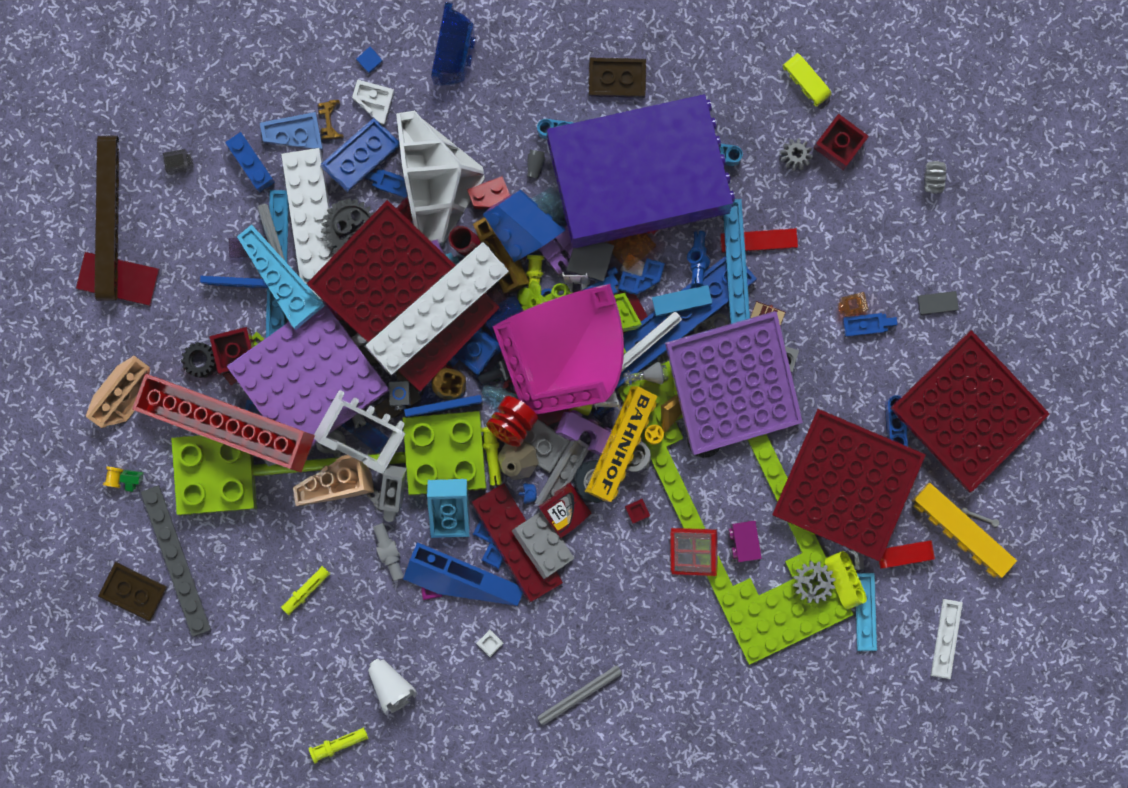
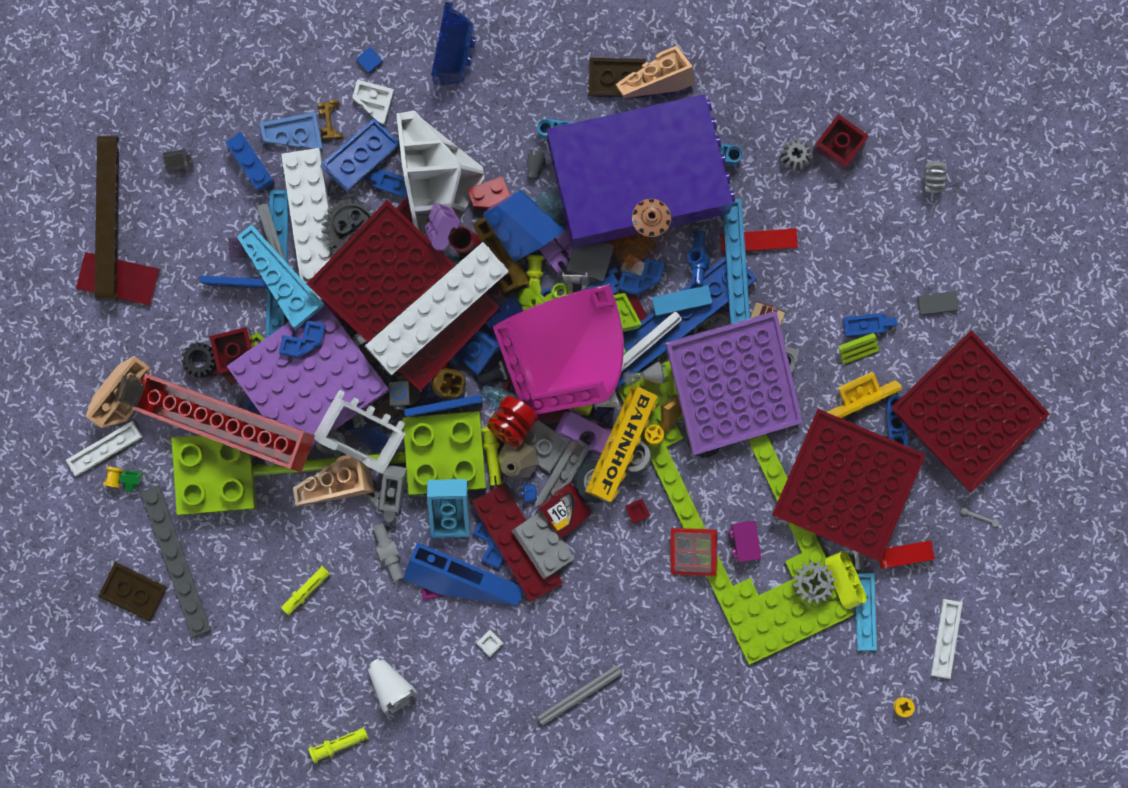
(104, 448): none -> white tile
(129, 390): none -> clear smoke brick
(311, 339): none -> blue tile
(441, 223): none -> medium lavender legs
(647, 226): none -> nougat dish
(665, 74): none -> light nougat wedge
(807, 78): neon yellow beam -> none
(844, 307): clear orange window -> none
(858, 351): none -> lime tile
(862, 393): none -> yellow bracket
(901, 705): none -> yellow wheel
(964, 530): yellow brick -> none

